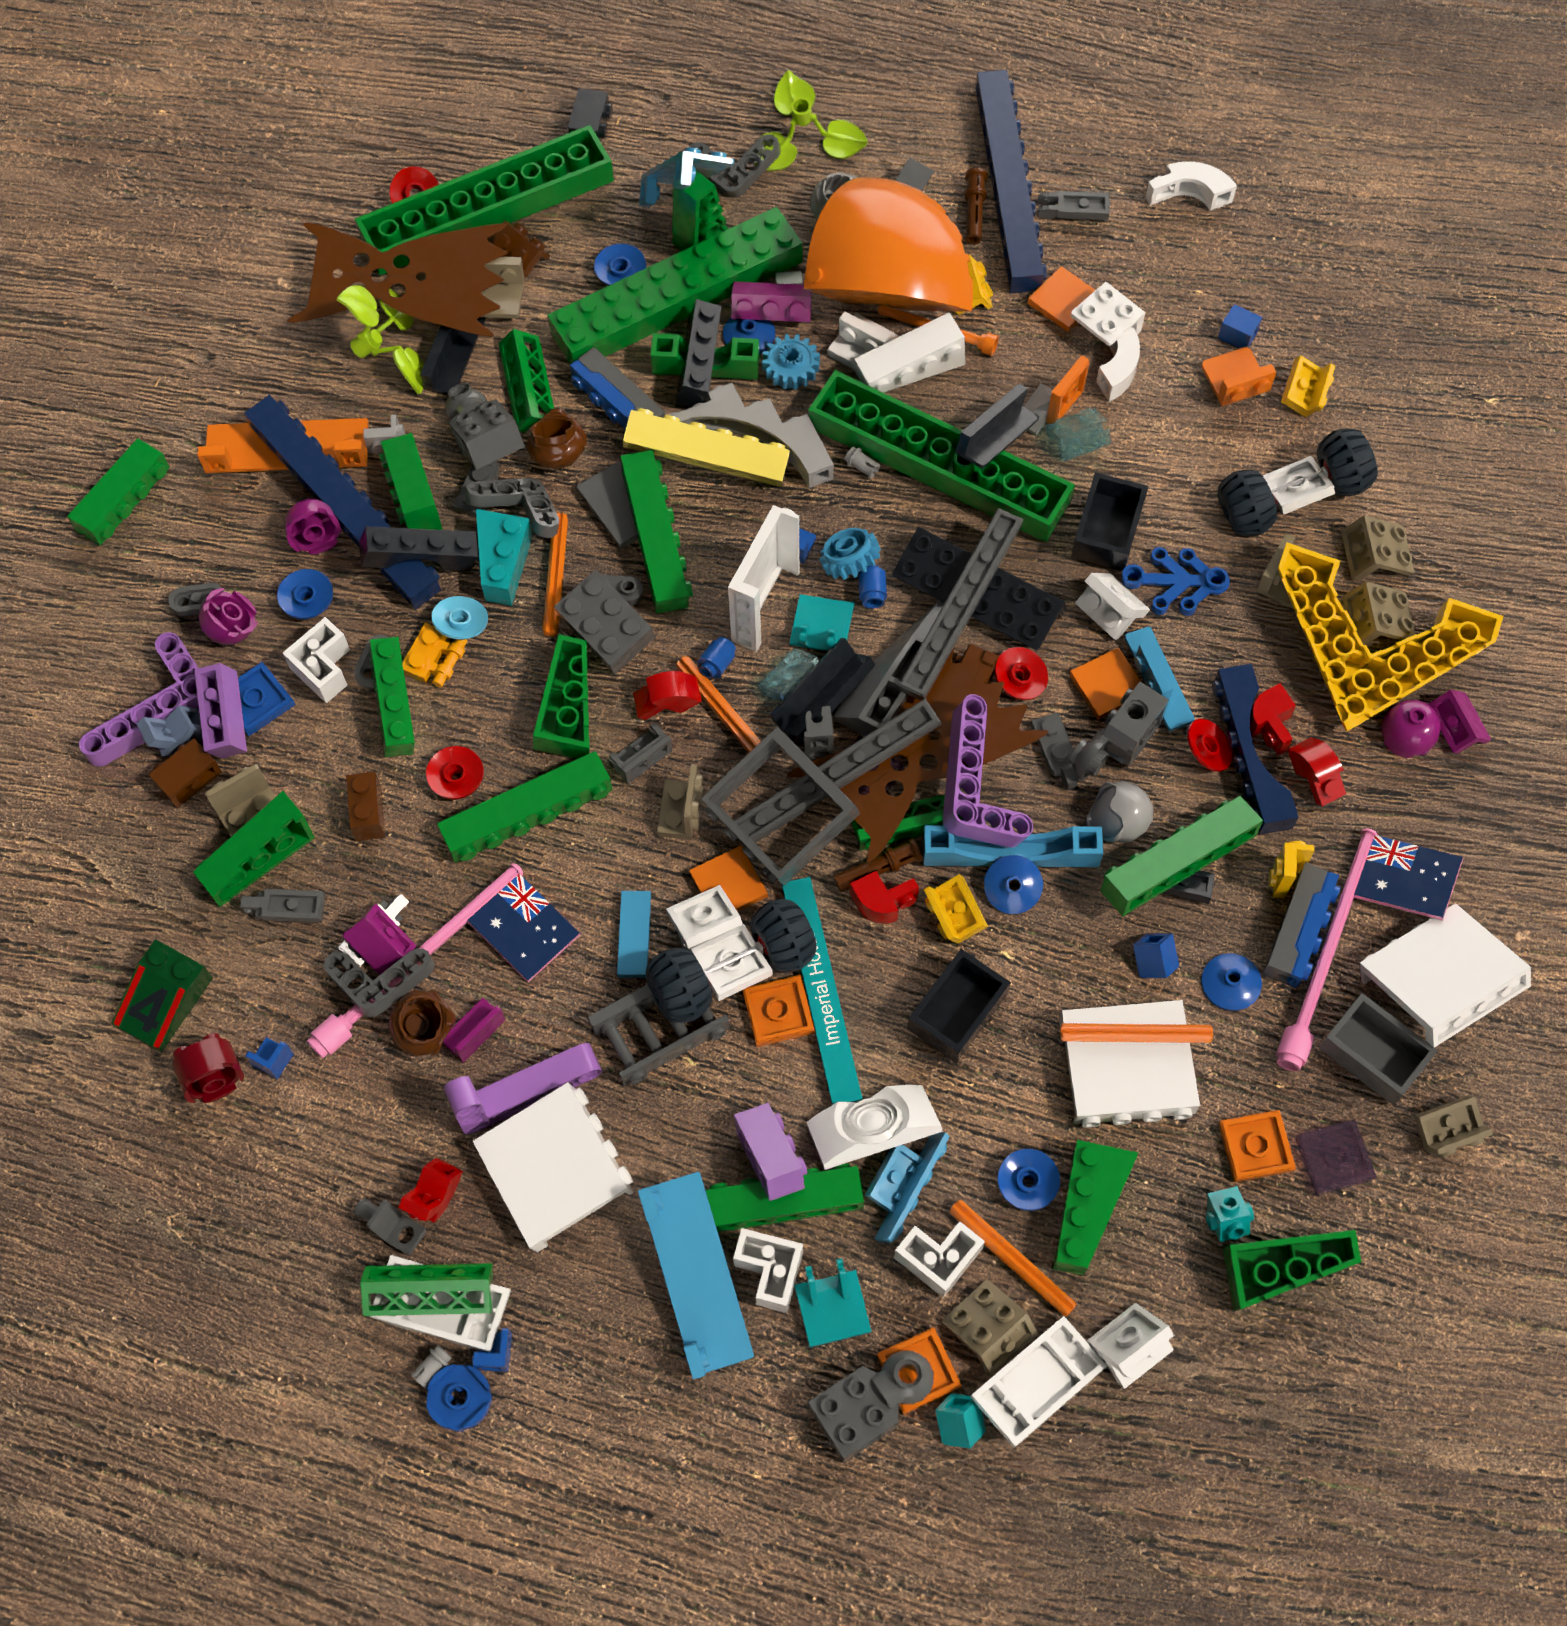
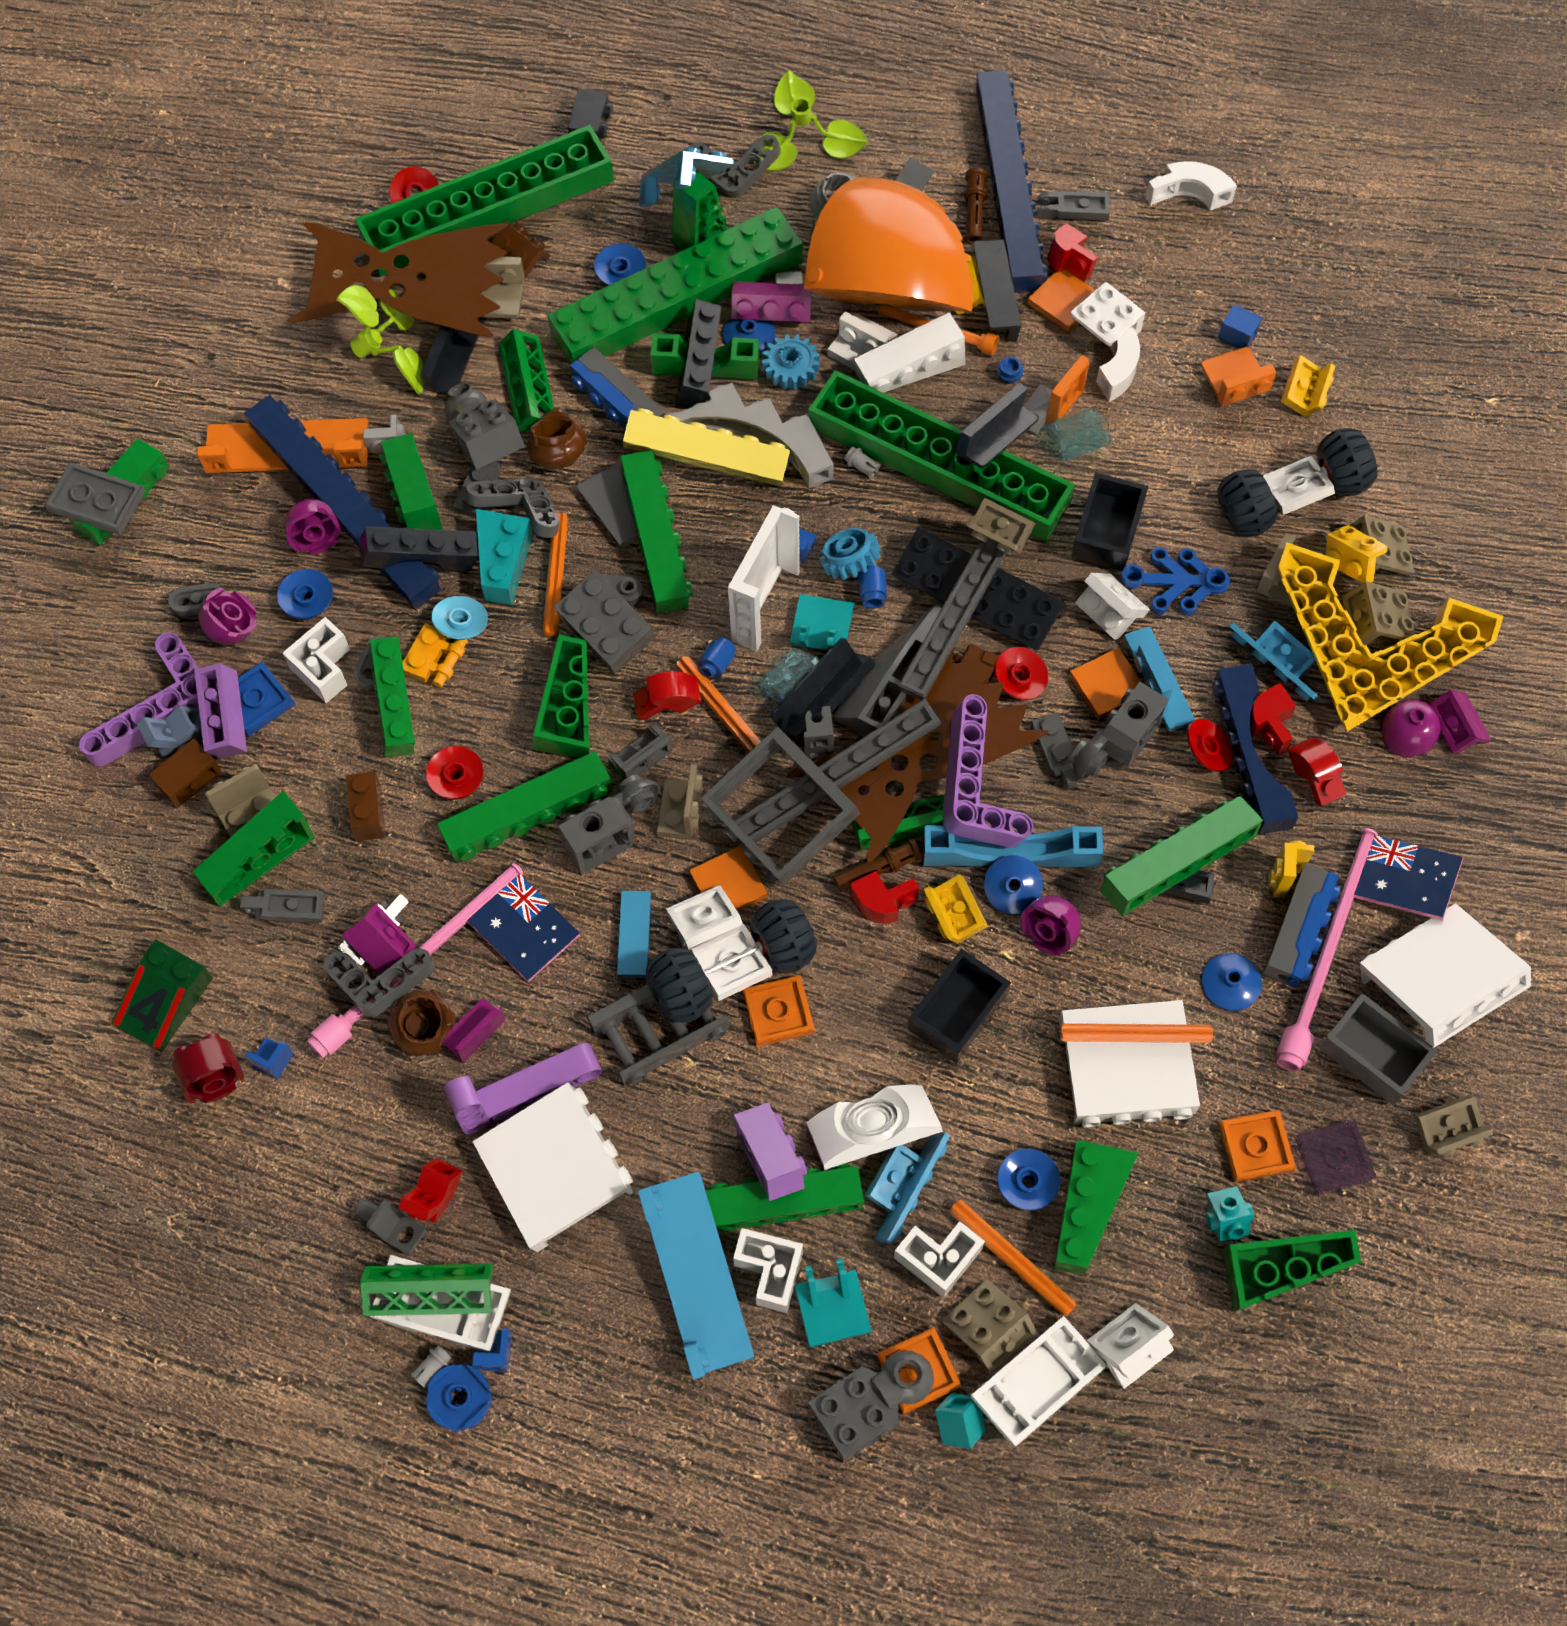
(94, 498): none -> dark grey tile
(606, 824): none -> dark grey brick
(825, 1003): teal tile -> none
(997, 287): none -> black panel
(1001, 526): none -> dark tan bracket
(1010, 370): none -> blue plate
(1052, 924): none -> magenta cylinder
(1068, 253): none -> red brick
(1121, 811): light grey helmet -> none
(1156, 955): blue panel -> none
(1284, 652): none -> dark azure bracket
(1355, 551): none -> yellow bracket

